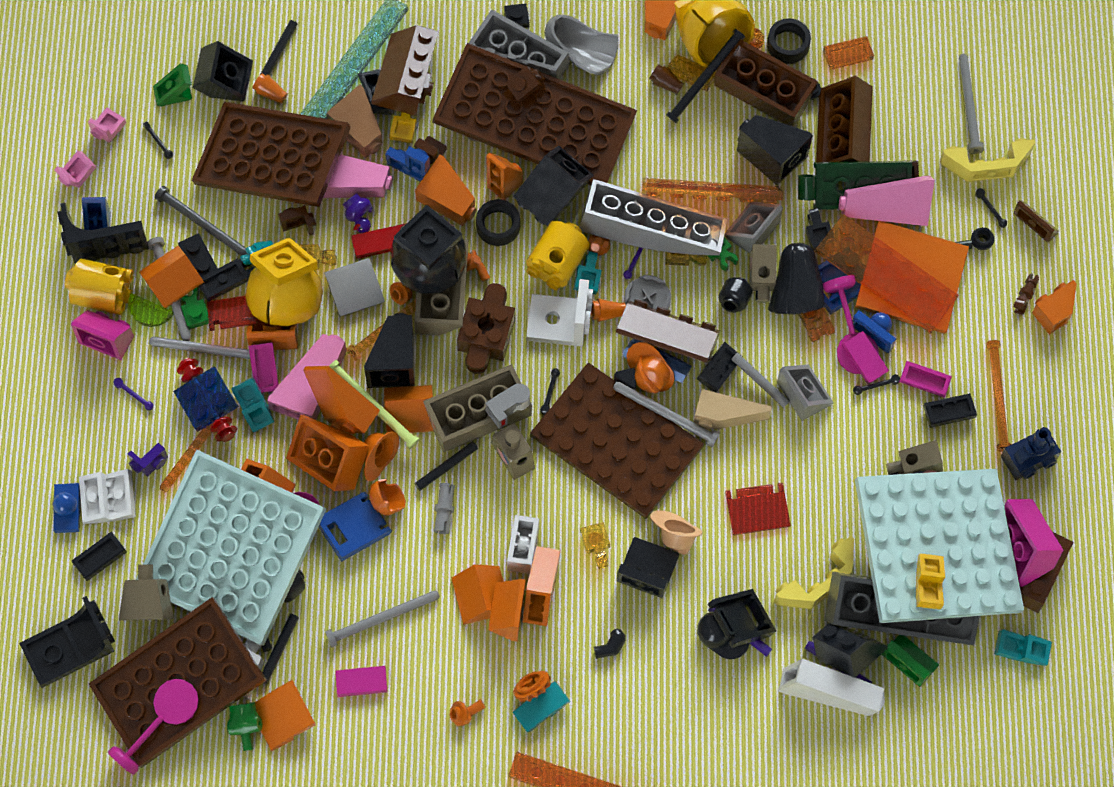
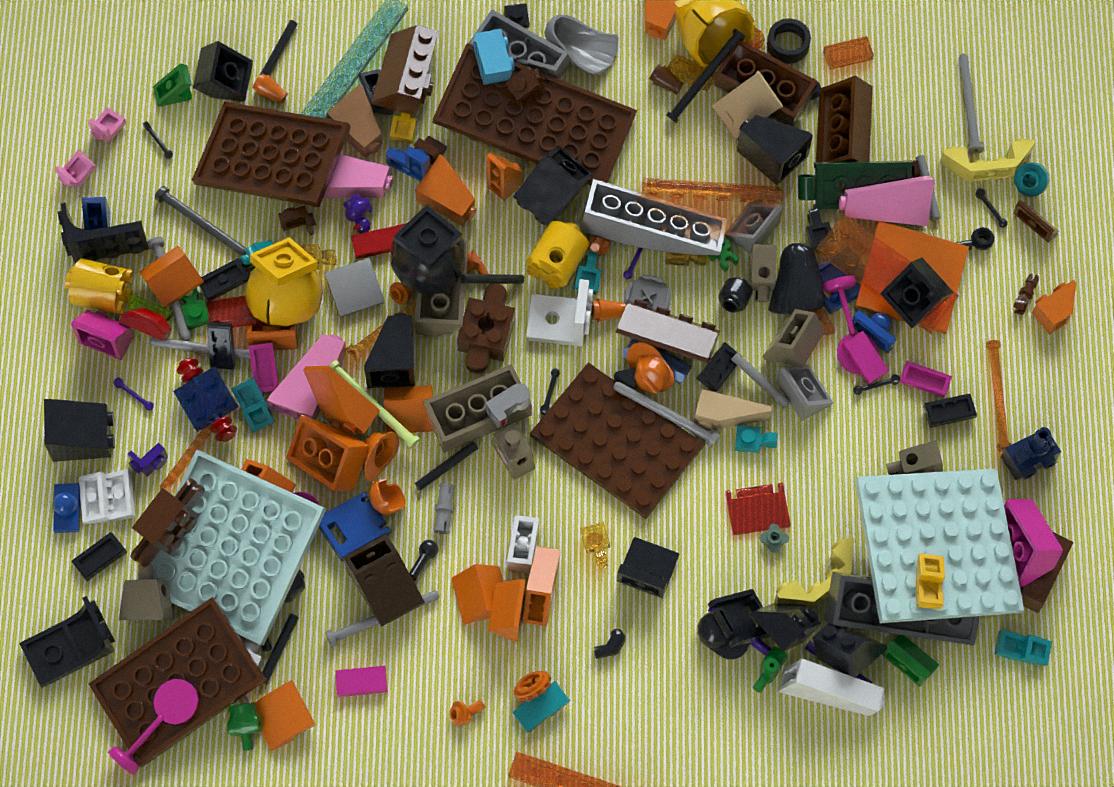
(77, 430): none -> black slope
(147, 322): none -> red slope
(166, 522): none -> reddish brown brick
(198, 254): black plate -> none
(221, 345): none -> black plate
(383, 580): none -> dark brown slope
(428, 550): none -> black bar
(491, 278): none -> pearl dark grey bar
(492, 56): none -> medium azure brick
(494, 206): black tyre -> none
(675, 531): light nougat piece -> none
(745, 102): none -> tan container
(750, 439): none -> teal plate
(770, 668): none -> green piece
(774, 545): none -> sand green plate
(787, 623): none -> black slope
(795, 339): none -> dark tan slope
(916, 292): none -> black slope
(923, 170): none -> light grey bar
(1031, 179): none -> teal plate

